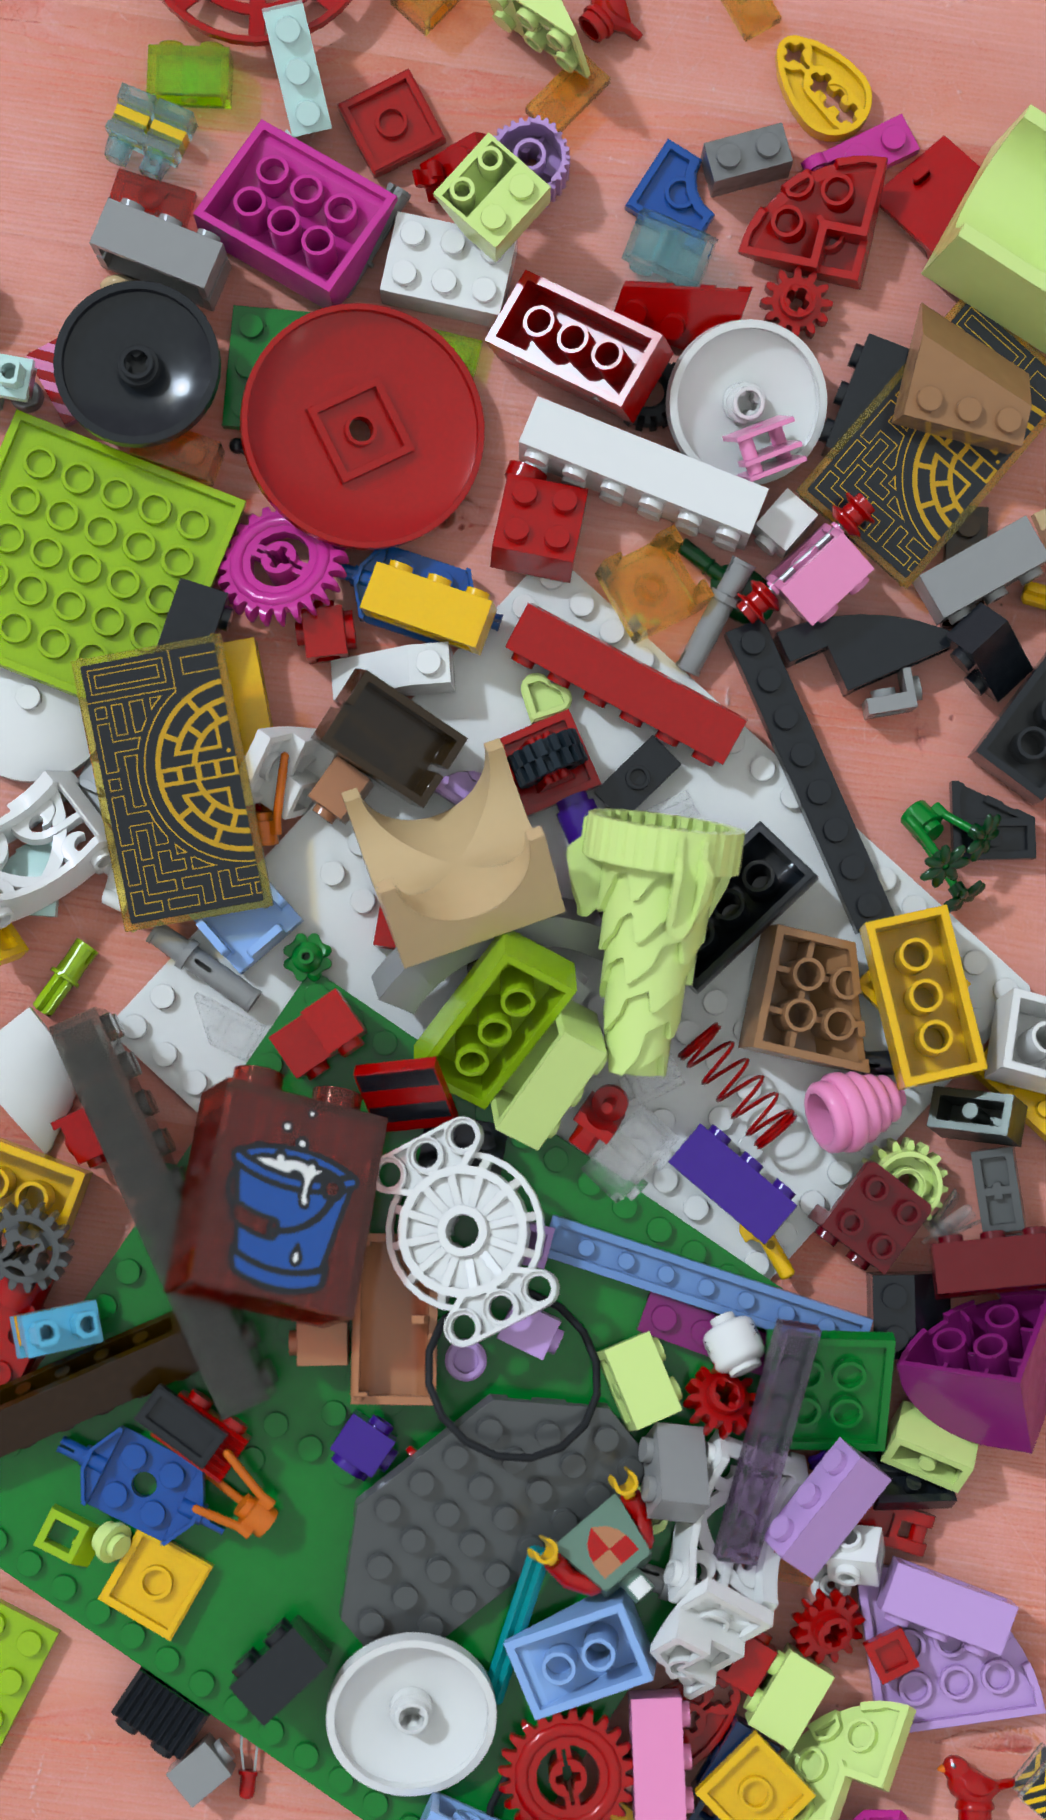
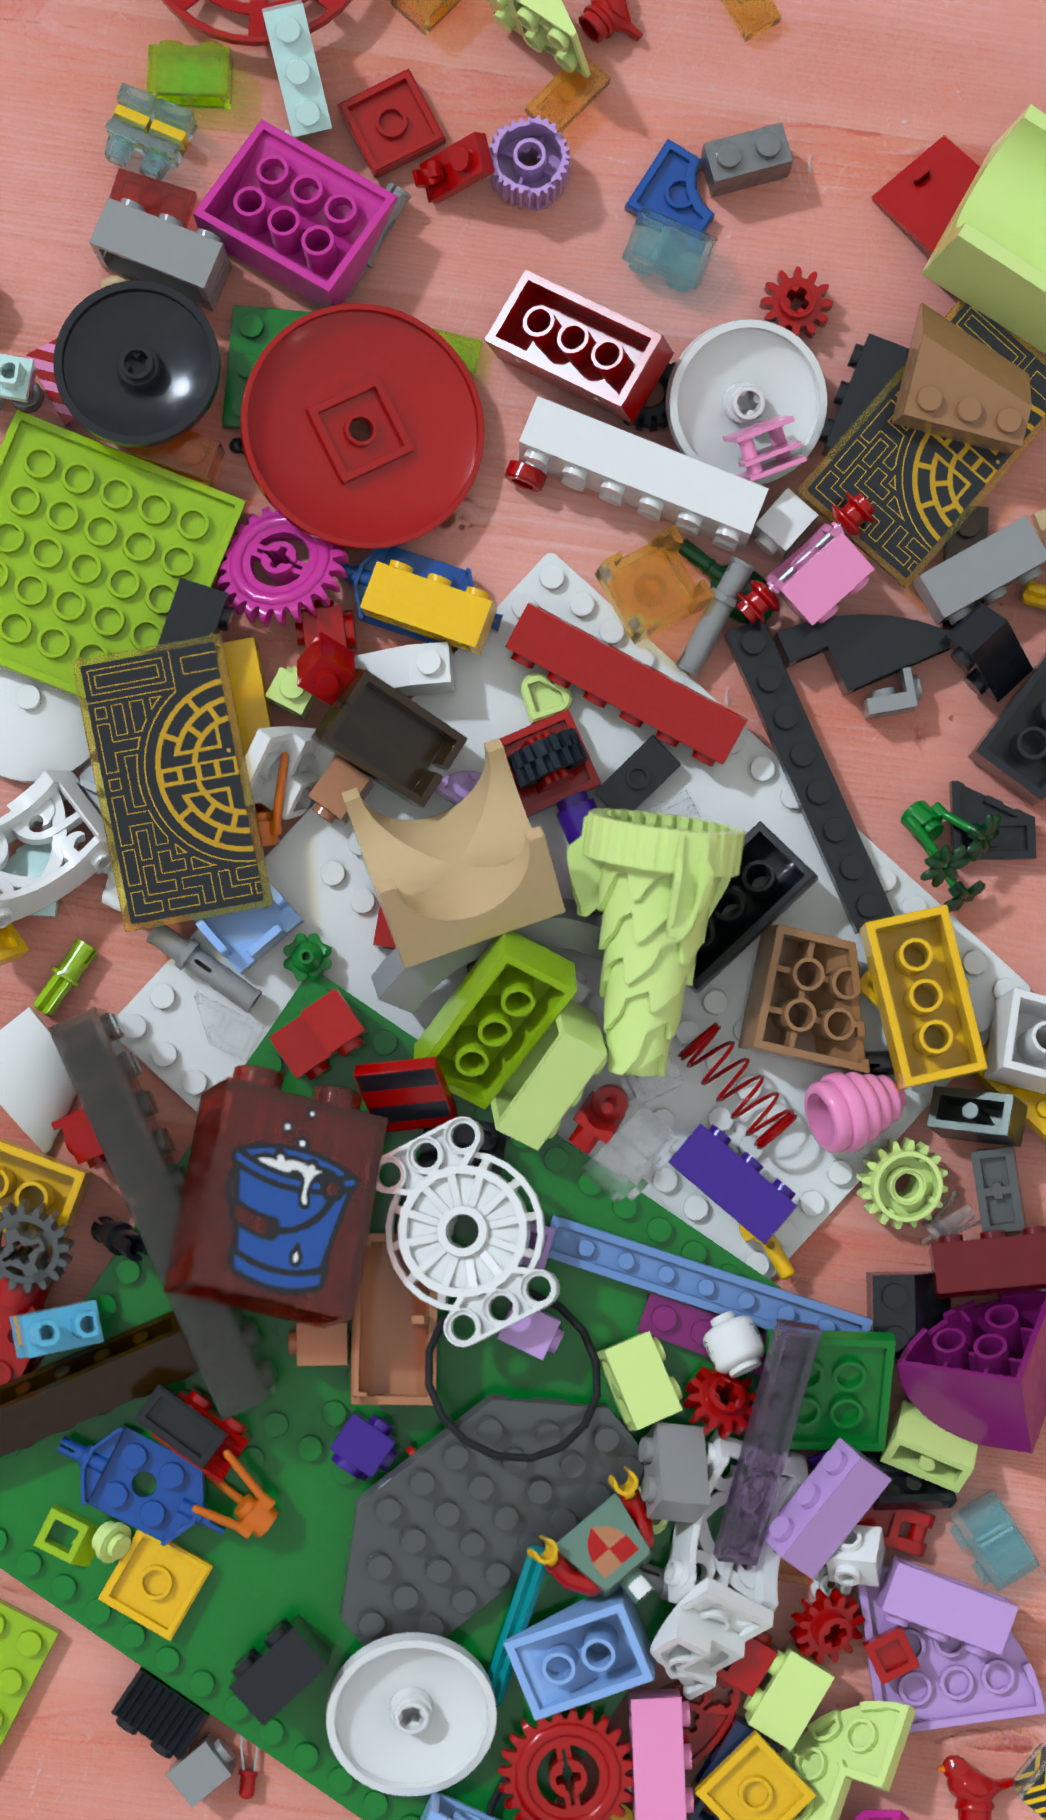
(119, 1238): none -> black pin
(288, 696): none -> yellowish green brick
(326, 668): none -> red brick
(443, 272): white brick -> none
(466, 1362): lavender tile -> none
(493, 197): yellowish green slope -> none
(538, 528): red brick -> none
(680, 311): red wing -> none
(821, 221): red brick -> none
(843, 79): yellow piece -> none
(872, 1218): dark red bracket -> none
(888, 139): dark pink plate -> none
(994, 1541): none -> clear light blue brick

